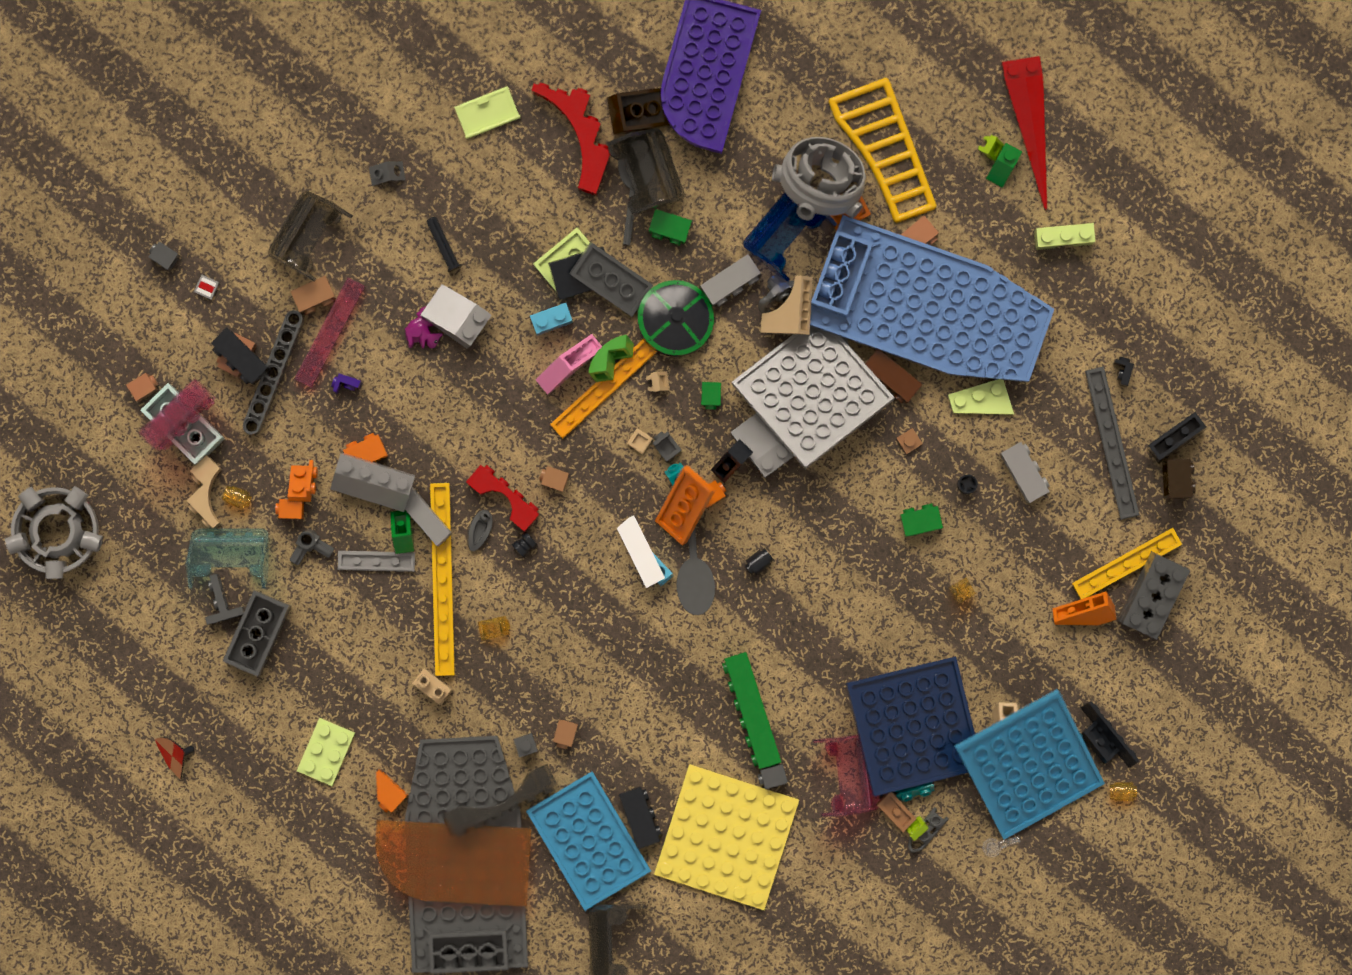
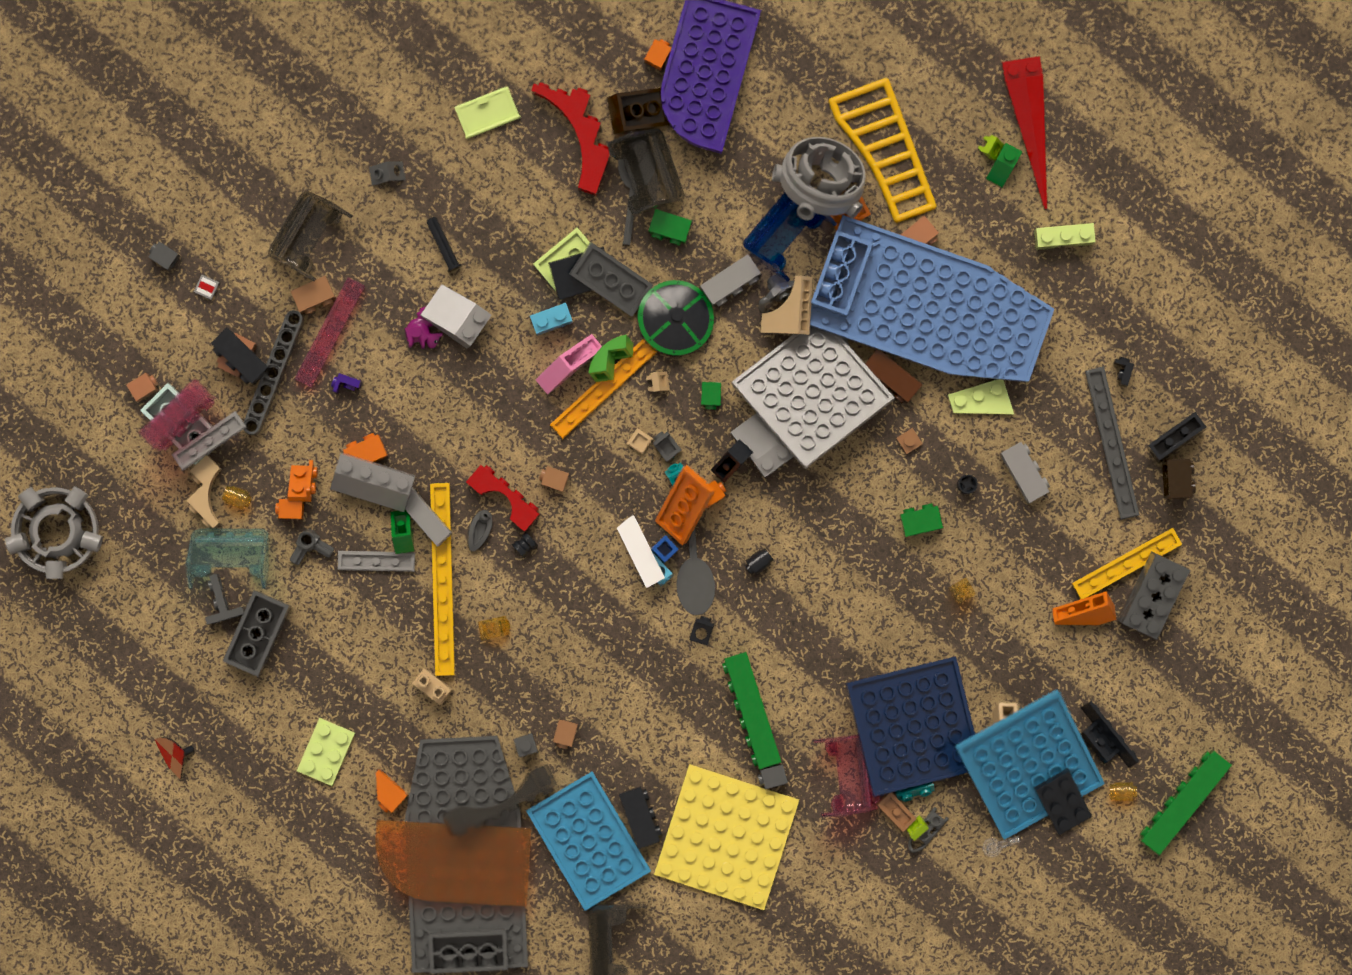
(209, 441): none -> light grey tile
(658, 54): none -> orange brick
(664, 549): none -> blue brick
(703, 622): none -> black bracket
(1063, 801): none -> black plate
(1185, 801): none -> green brick

